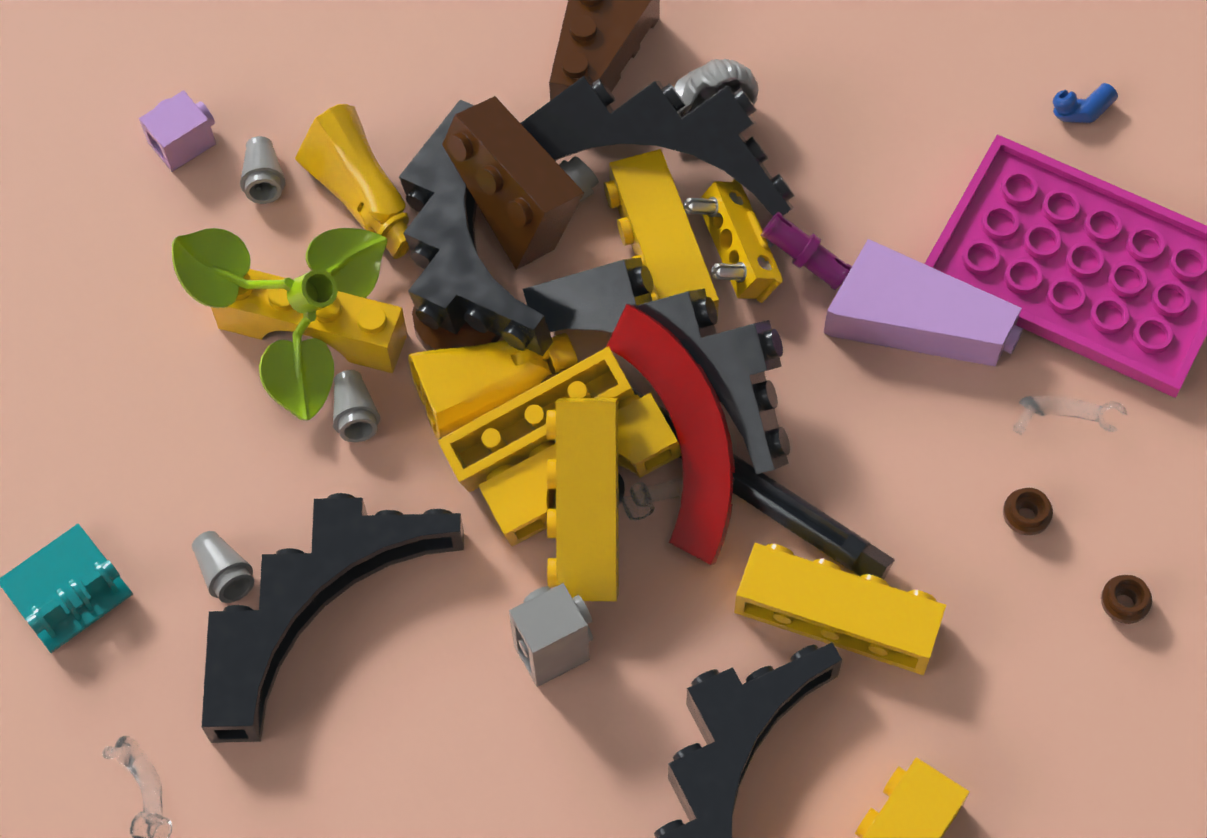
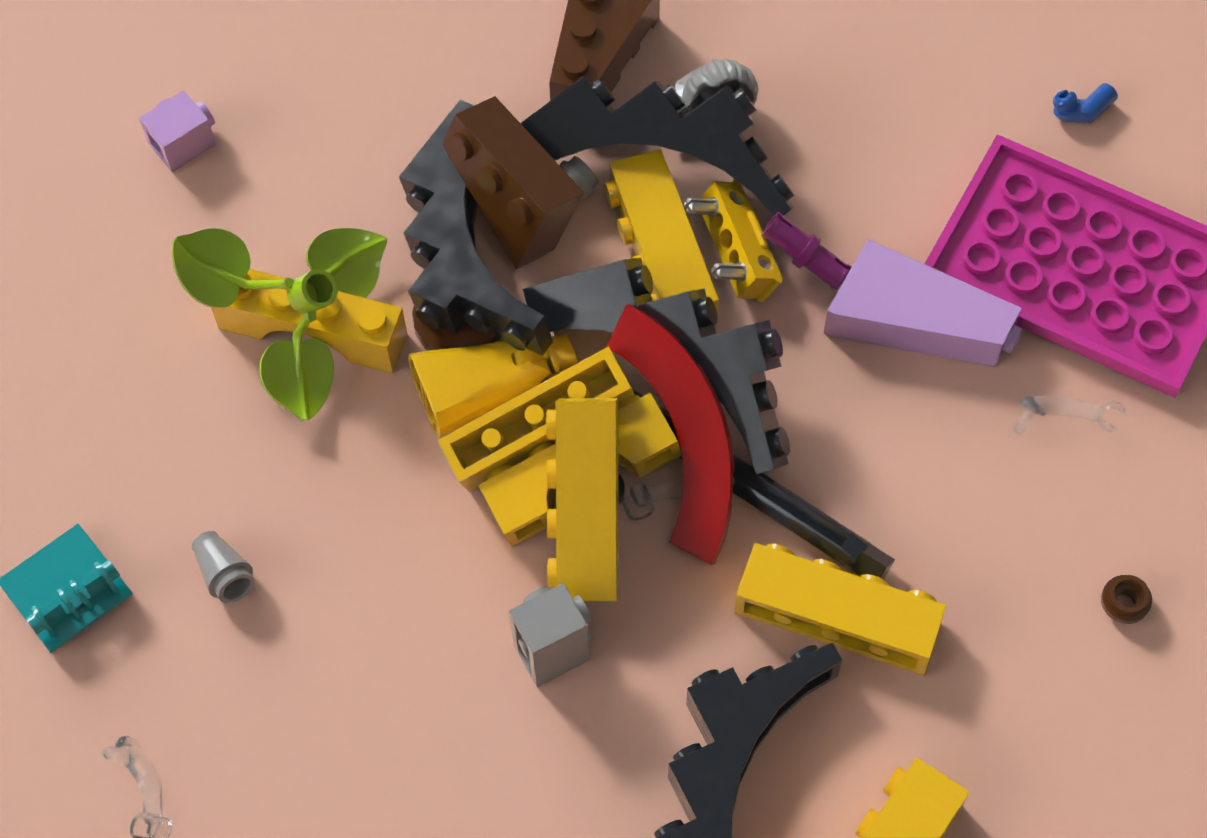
(251, 645): black arch -> none
(261, 172): light grey cone -> none
(344, 163): yellow piece -> none
(353, 408): light grey cone -> none
(1033, 500): reddish brown plate -> none

